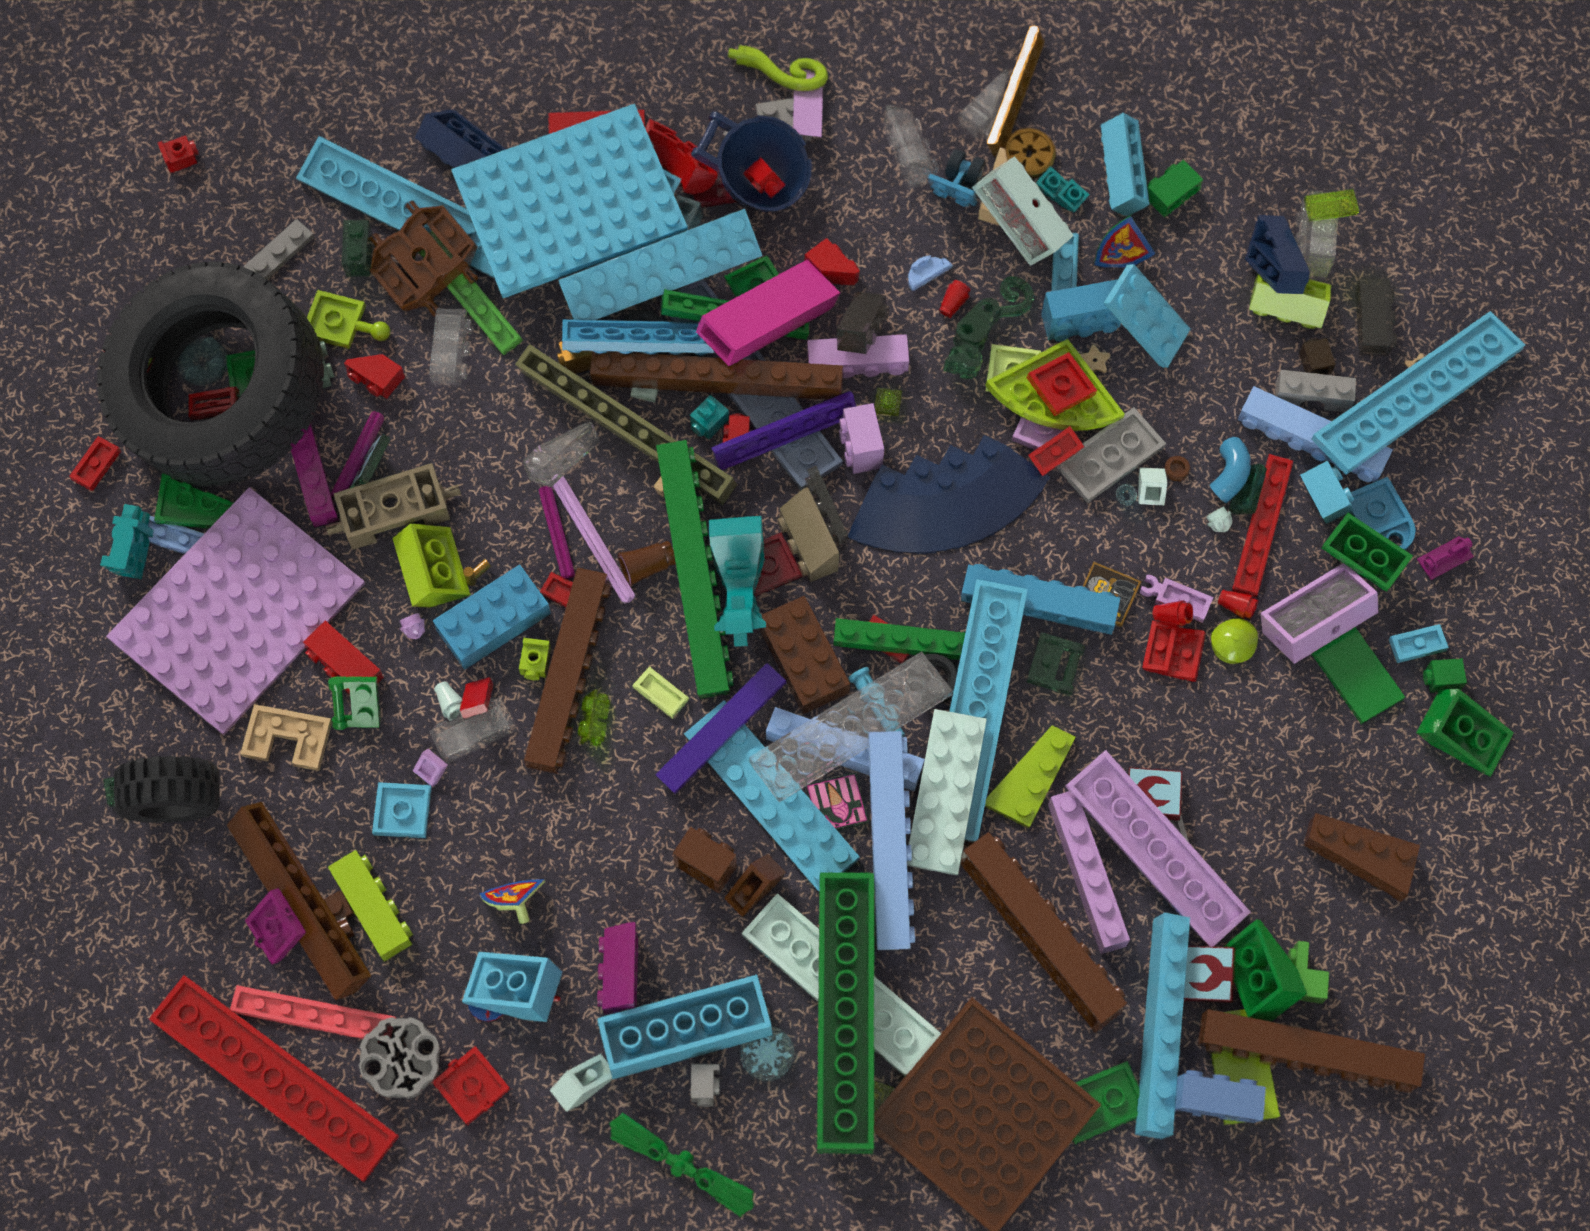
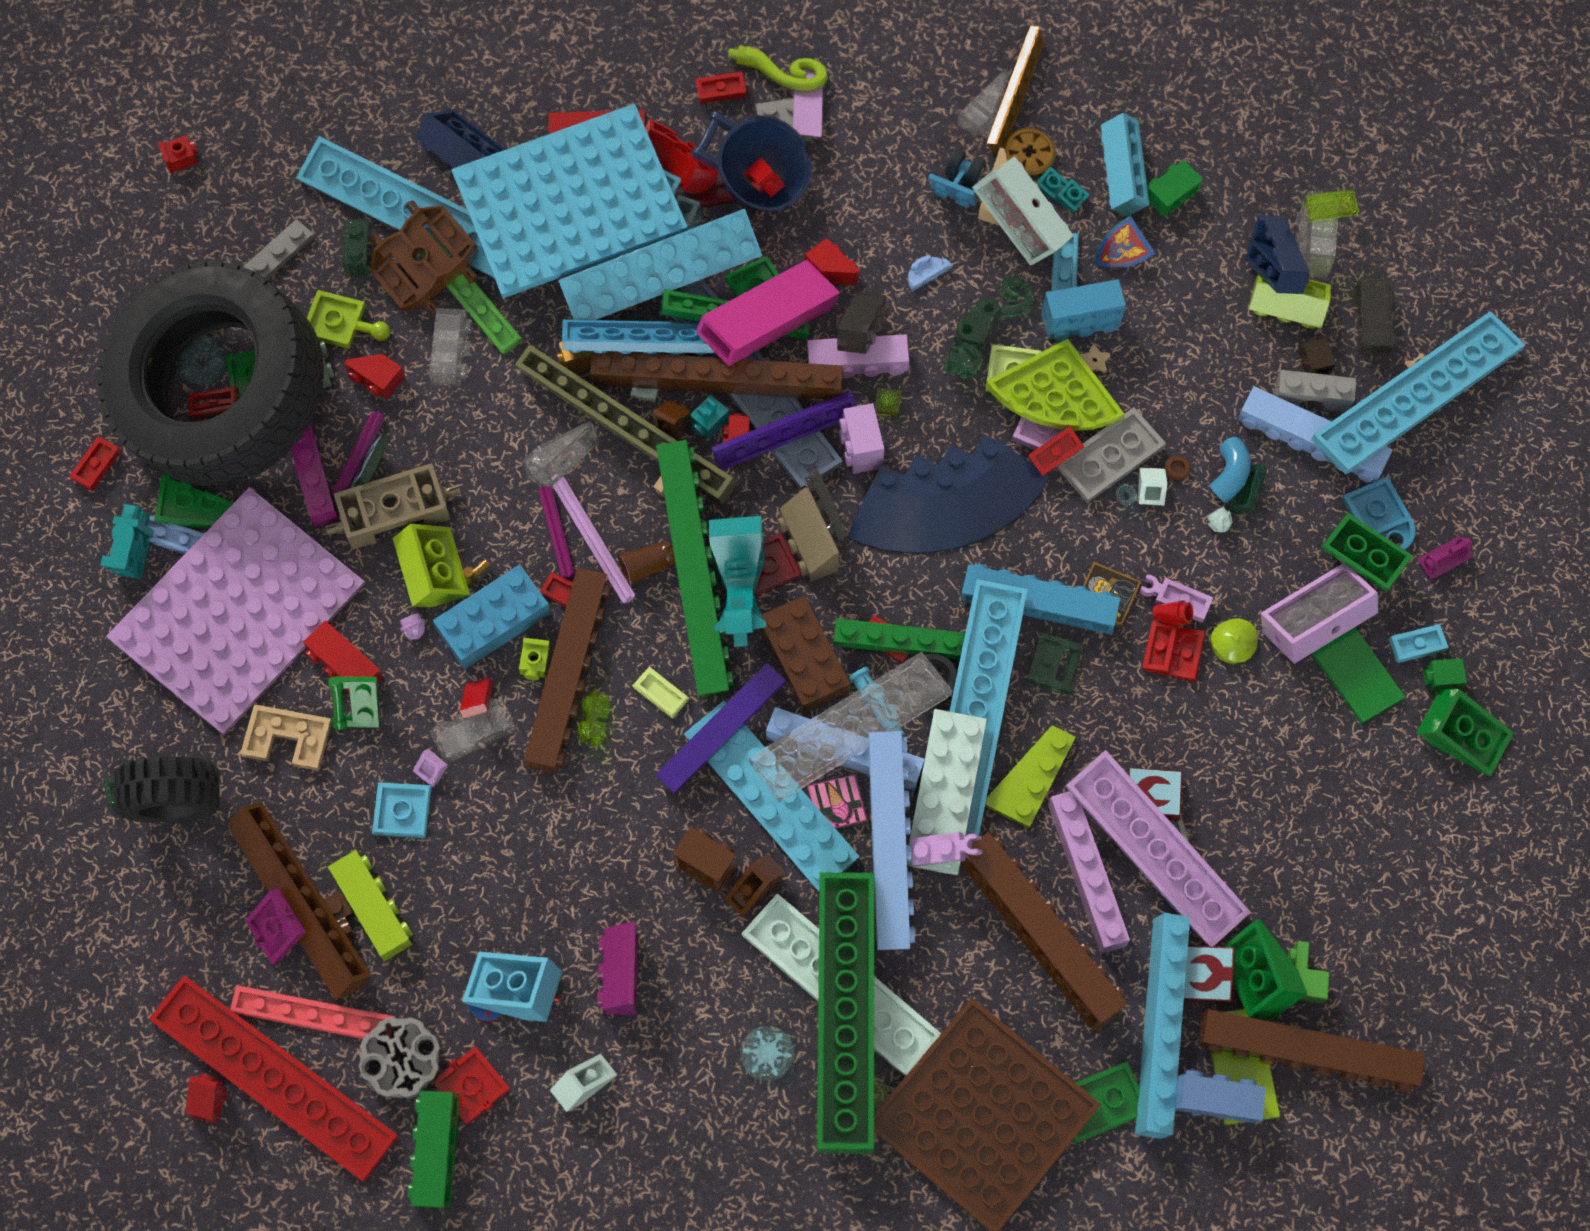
(205, 1098): none -> red slope
(434, 1149): none -> green brick
(449, 700): light aqua cone -> none
(512, 897): shield -> none
(672, 419): none -> reddish brown slope
(684, 1027): medium azure brick -> none
(704, 1084): light grey brick -> none
(721, 87): none -> red plate
(724, 1190): green piece -> none
(908, 146): clear slope -> none
(942, 848): none -> lavender plate
(954, 298): red cone -> none
(1061, 384): red plate -> none
(1147, 315): medium azure plate -> none
(1238, 603): red cone -> none
(1262, 526): red tile -> none
(1327, 491): medium azure brick -> none
(1365, 853): reddish brown wedge -> none

